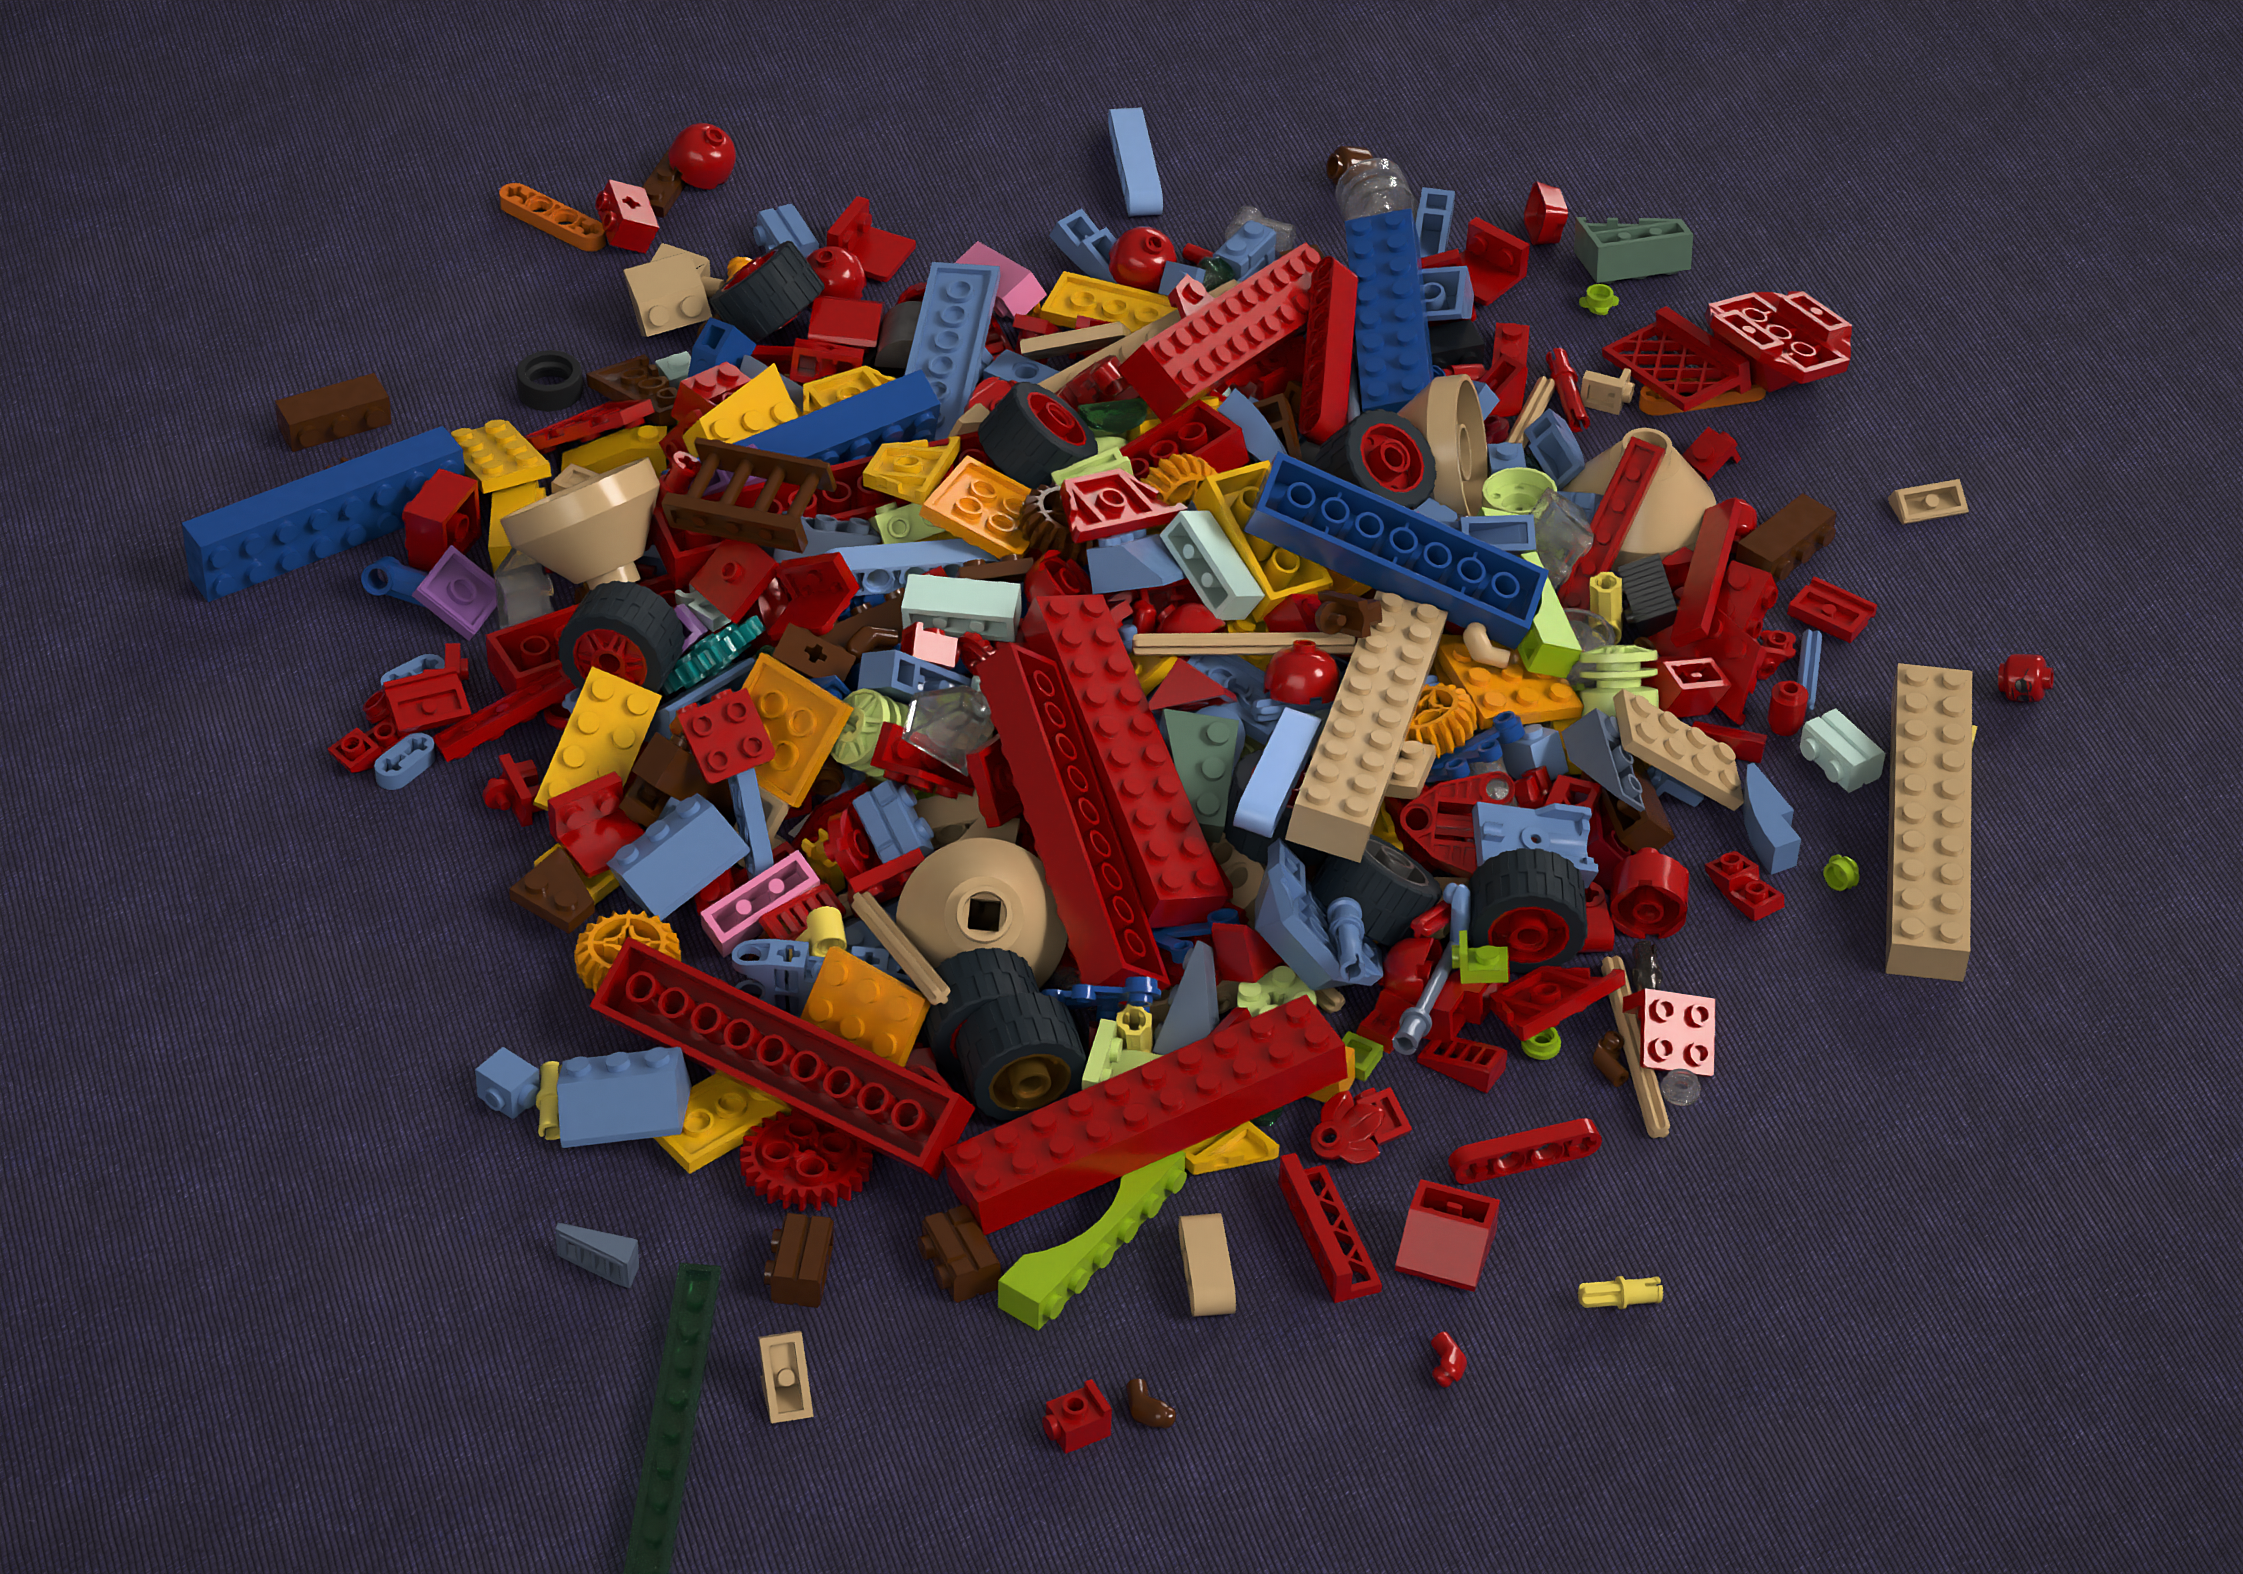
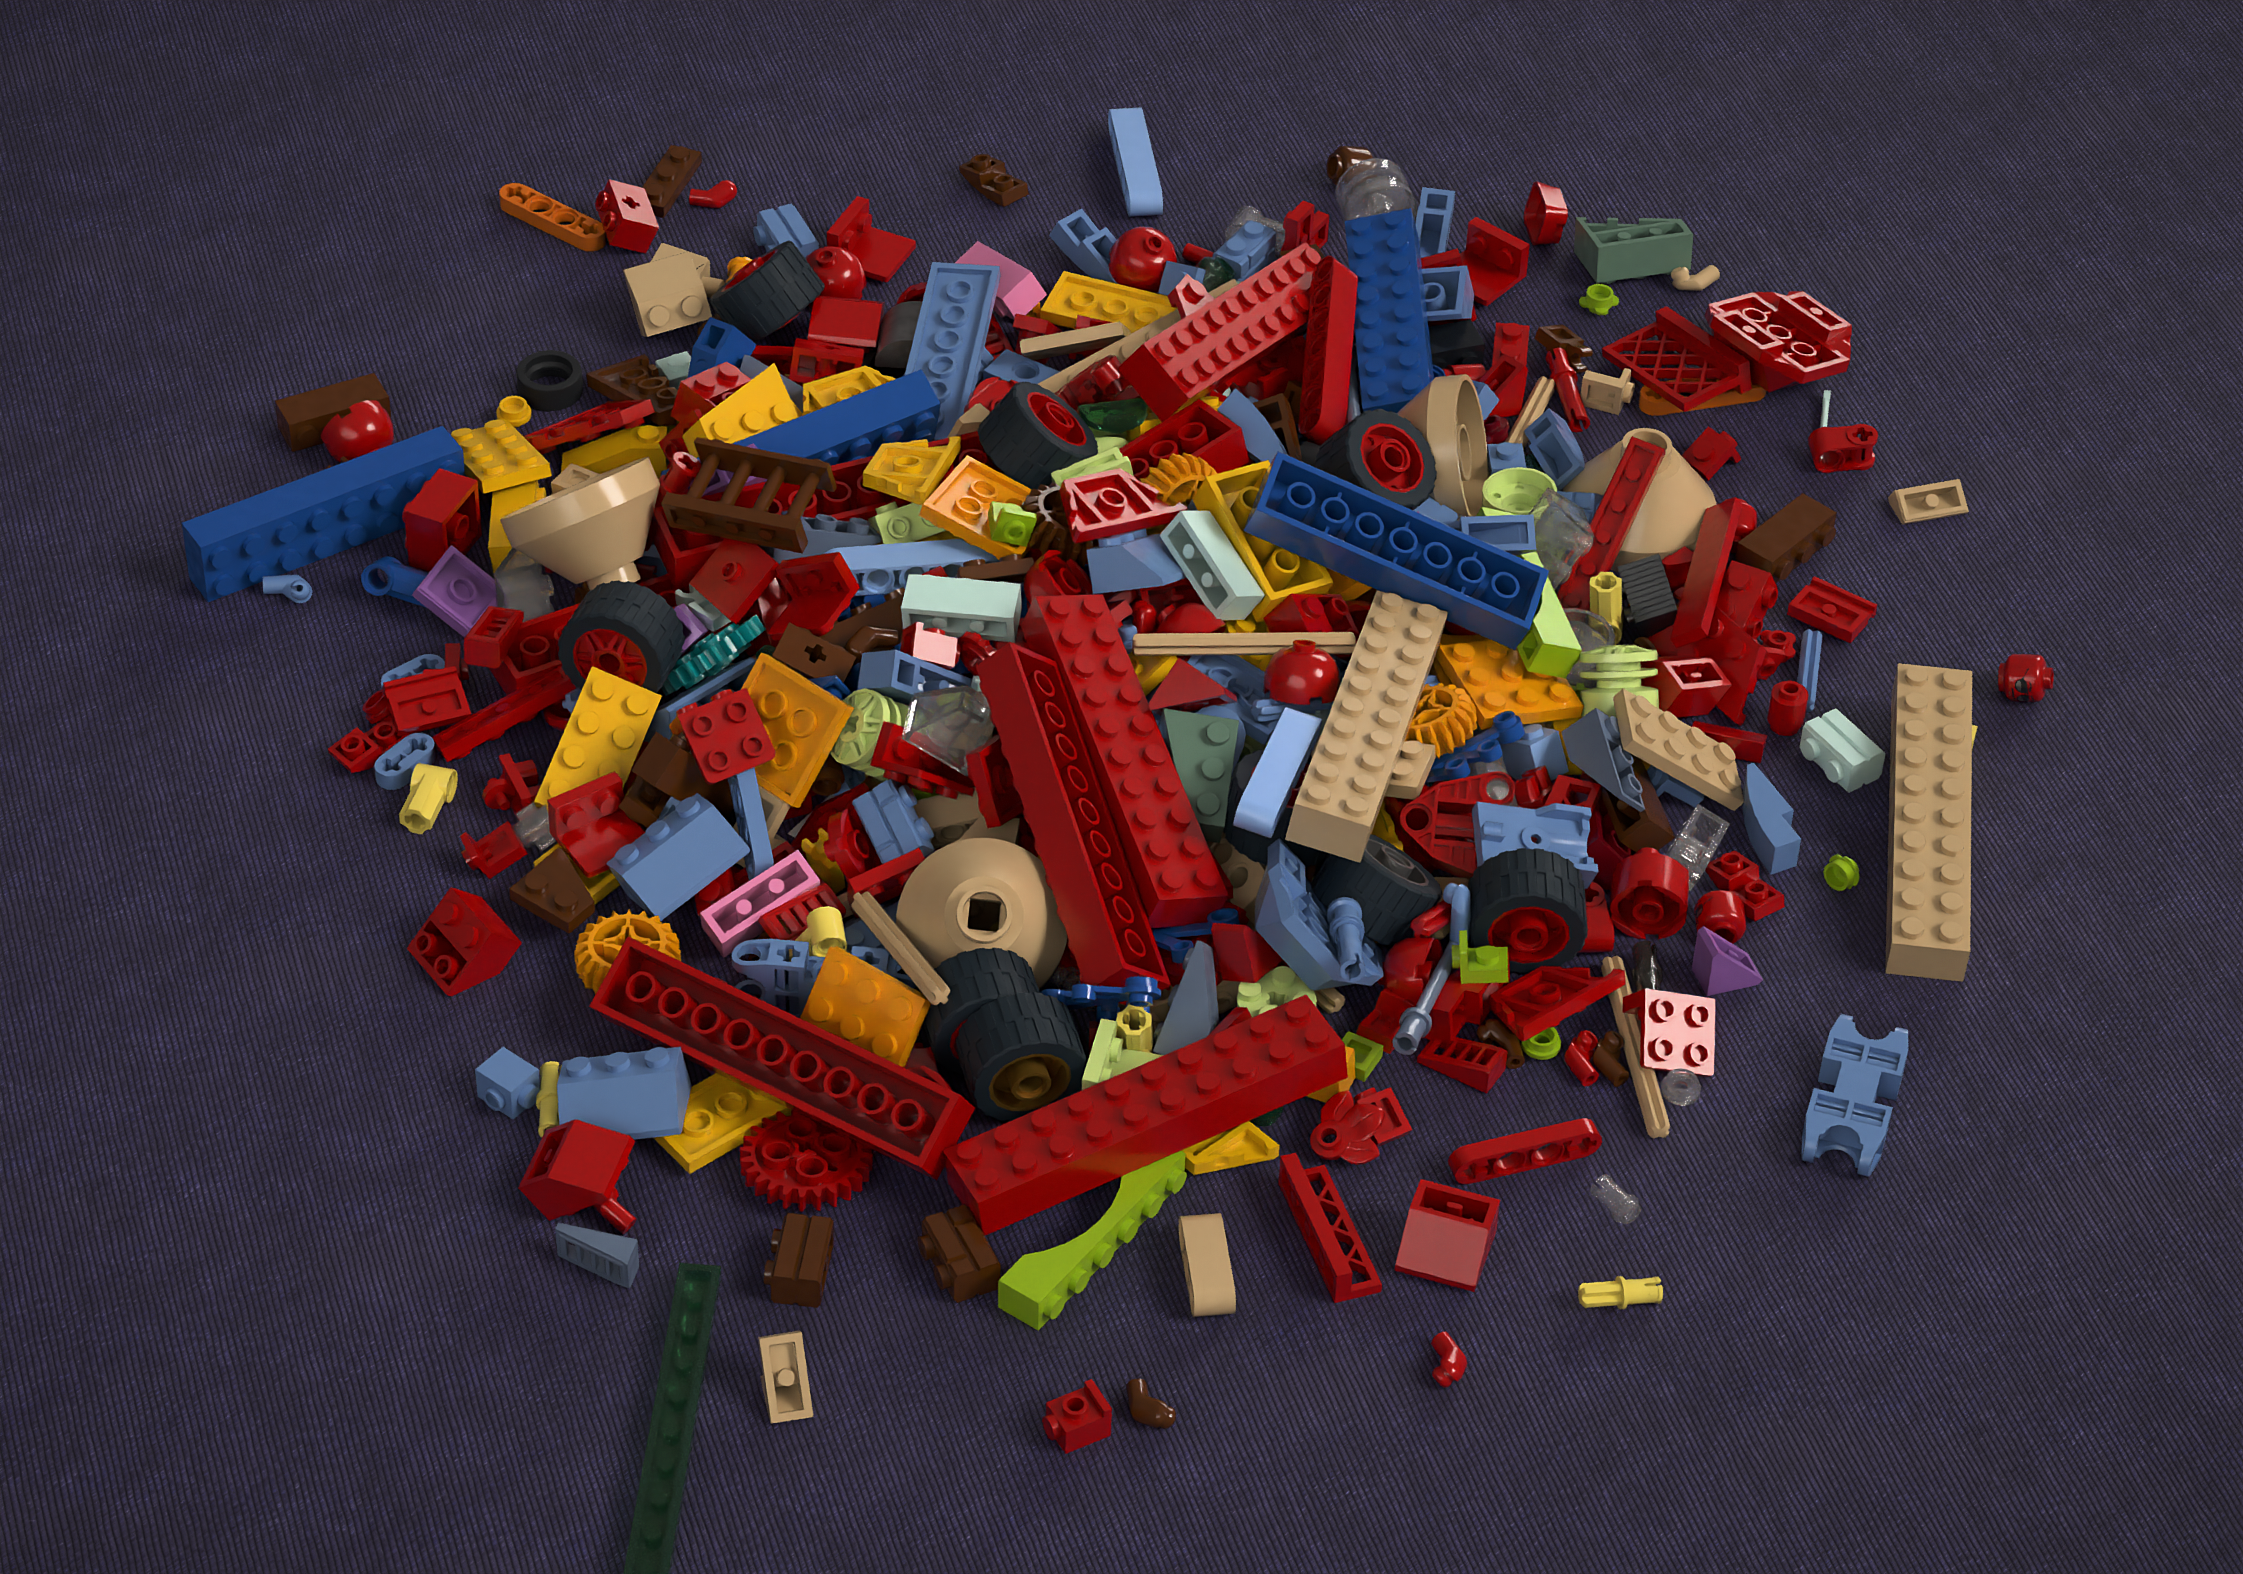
(290, 585): none -> medium blue arm
(358, 432): none -> red cylinder
(428, 792): none -> light yellow piece
(463, 942): none -> red slope
(492, 636): none -> red slope
(494, 850): none -> red bracket
(514, 410): none -> yellow plate
(534, 827): none -> clear gear
(575, 1168): none -> red slope
(616, 1214): none -> red arm
(703, 155): red cylinder -> none
(714, 197): none -> red arm
(990, 179): none -> reddish brown slope
(1010, 523): none -> lime bracket
(1305, 226): none -> red plate
(1347, 614): reddish brown hips -> none
(1481, 648): tan arm -> none
(1497, 1031): none -> reddish brown arm
(1561, 337): none -> reddish brown plate
(1579, 1056): none -> red arm
(1623, 1206): none -> clear pin
(1696, 282): none -> tan arm
(1697, 842): none -> clear brick
(1721, 913): none -> red head
(1721, 964): none -> medium lavender slope
(1825, 408): none -> light aqua hinge
(1842, 449): none -> red piece
(1849, 1116): none -> medium blue piece

